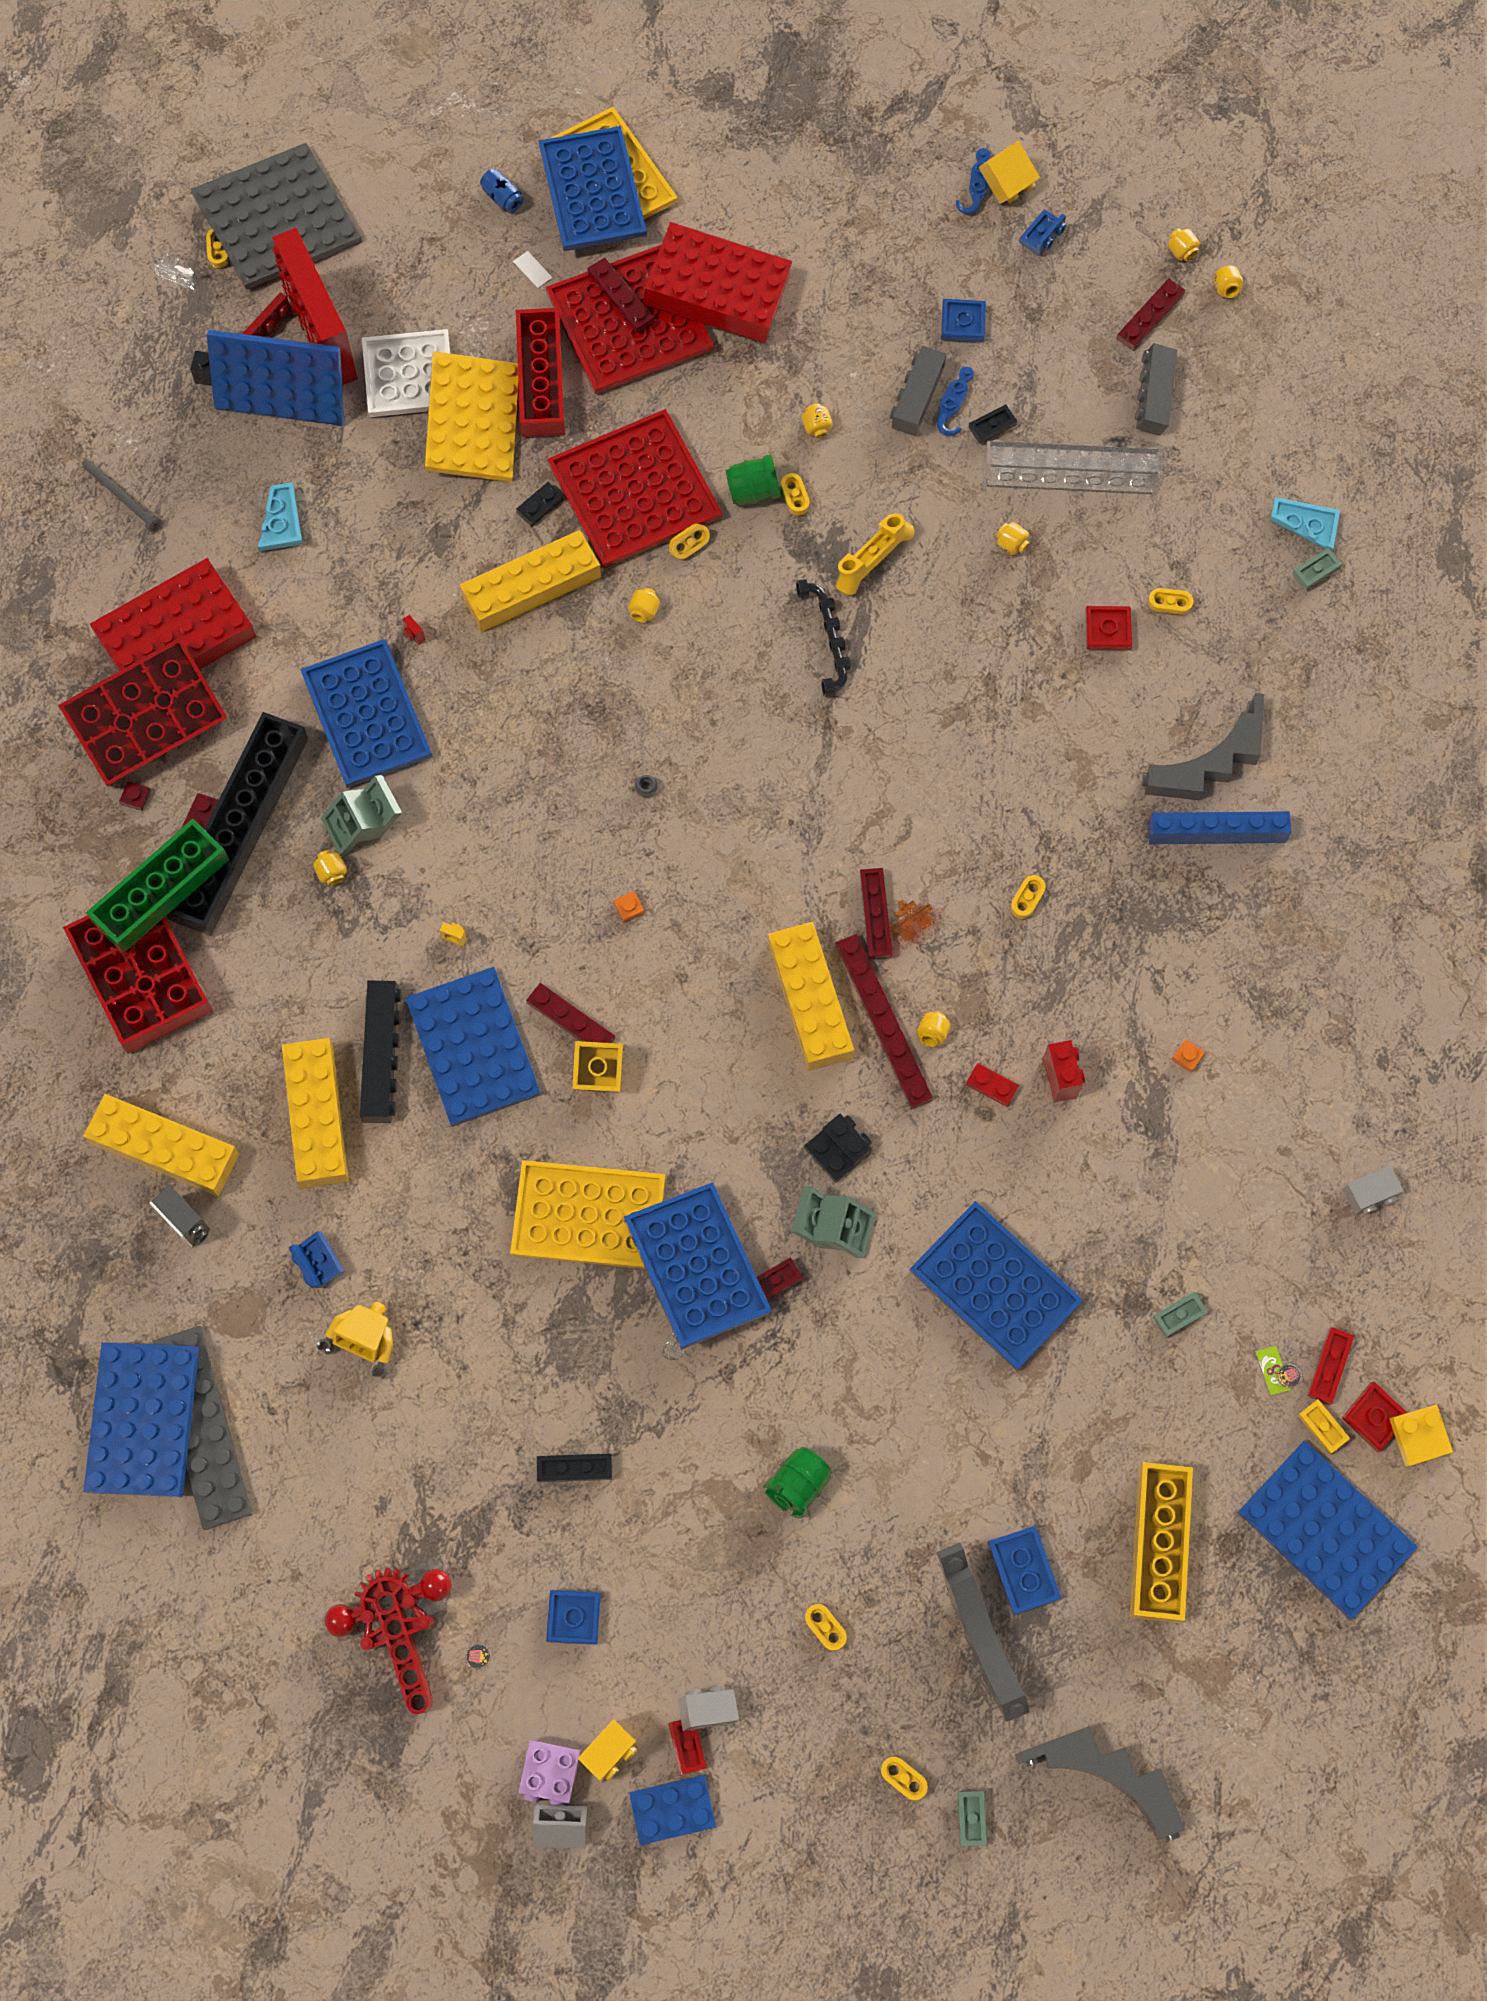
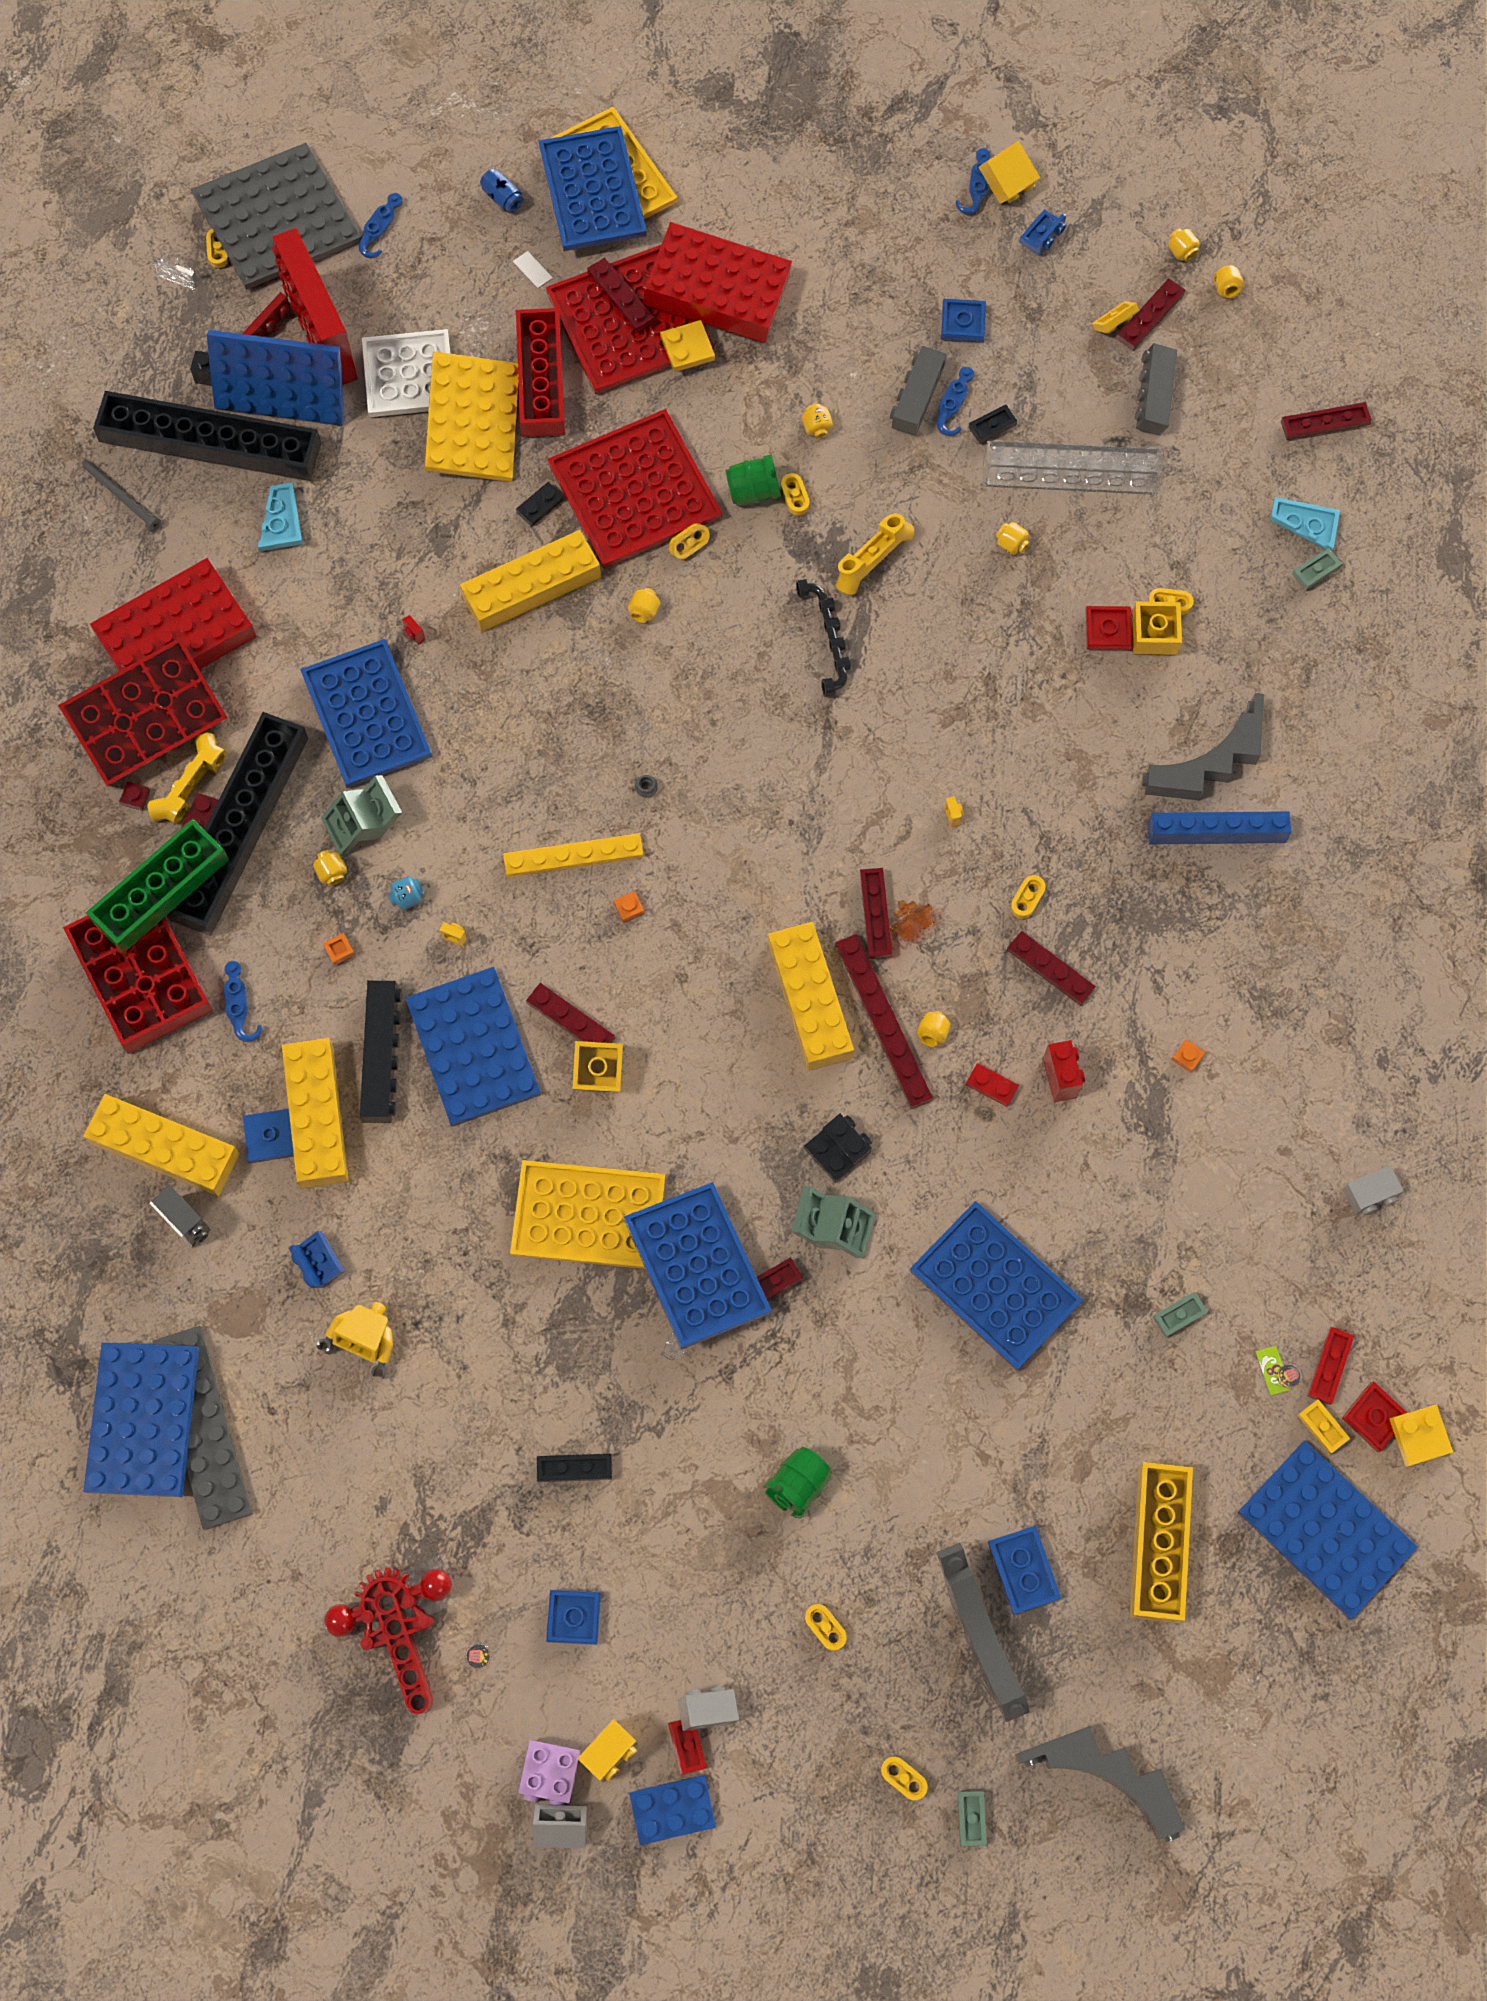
(174, 805): none -> yellow plate
(207, 435): none -> black brick
(236, 1002): none -> blue piece
(268, 1136): none -> blue plate
(338, 949): none -> orange plate
(378, 224): none -> blue piece
(406, 893): none -> dark azure head
(573, 855): none -> yellow plate
(687, 346): none -> yellow plate
(953, 811): none -> yellow plate
(1051, 968): none -> dark red plate
(1113, 318): none -> yellow plate
(1156, 628): none -> yellow brick
(1326, 421): none -> dark red plate

